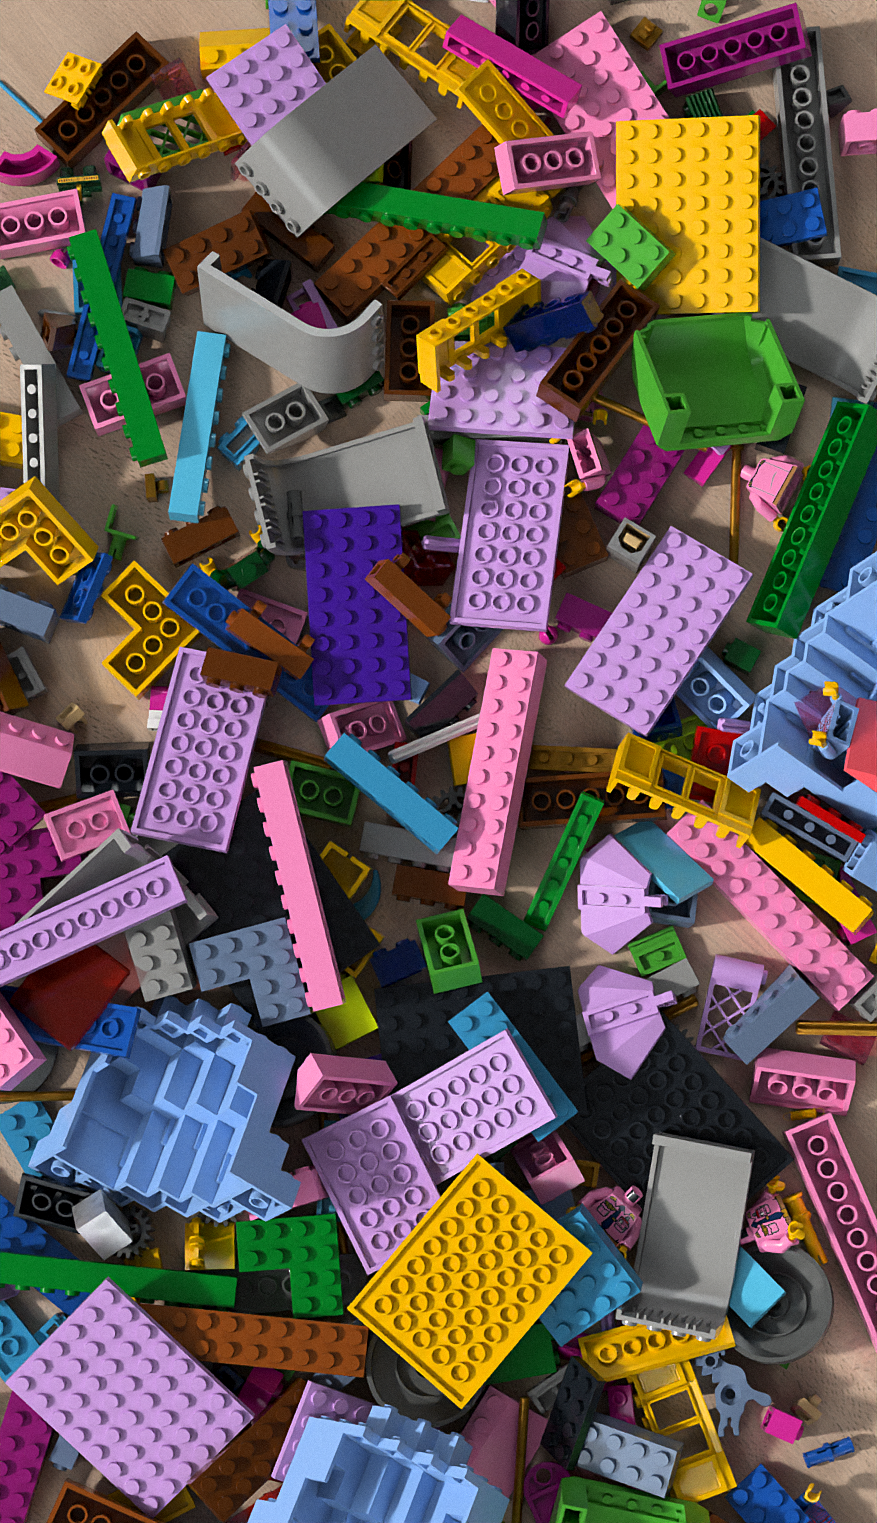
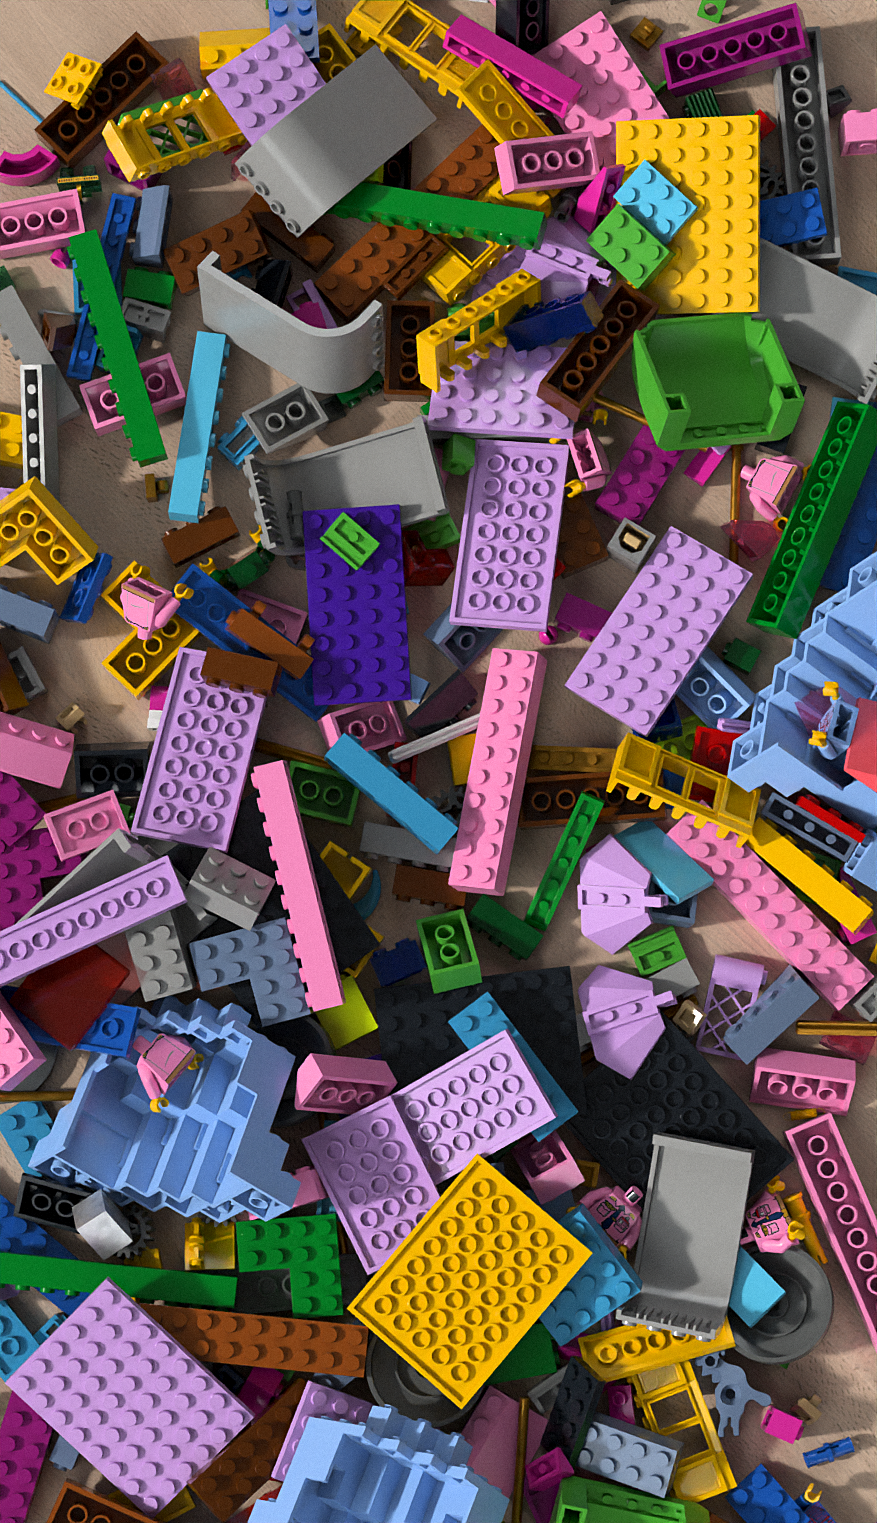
(119, 538): bright green bracket -> none
(149, 604): none -> bright pink torso
(163, 1064): none -> bright pink torso
(229, 888): none -> light grey brick
(350, 541): none -> bright green plate
(408, 597): dark orange brick -> none
(440, 544): lavender axle -> none
(548, 1470): none -> dark pink slope
(598, 197): none -> dark pink slope
(655, 202): none -> medium azure plate
(689, 1017): none -> tan tile
(752, 537): none -> clear pink slope

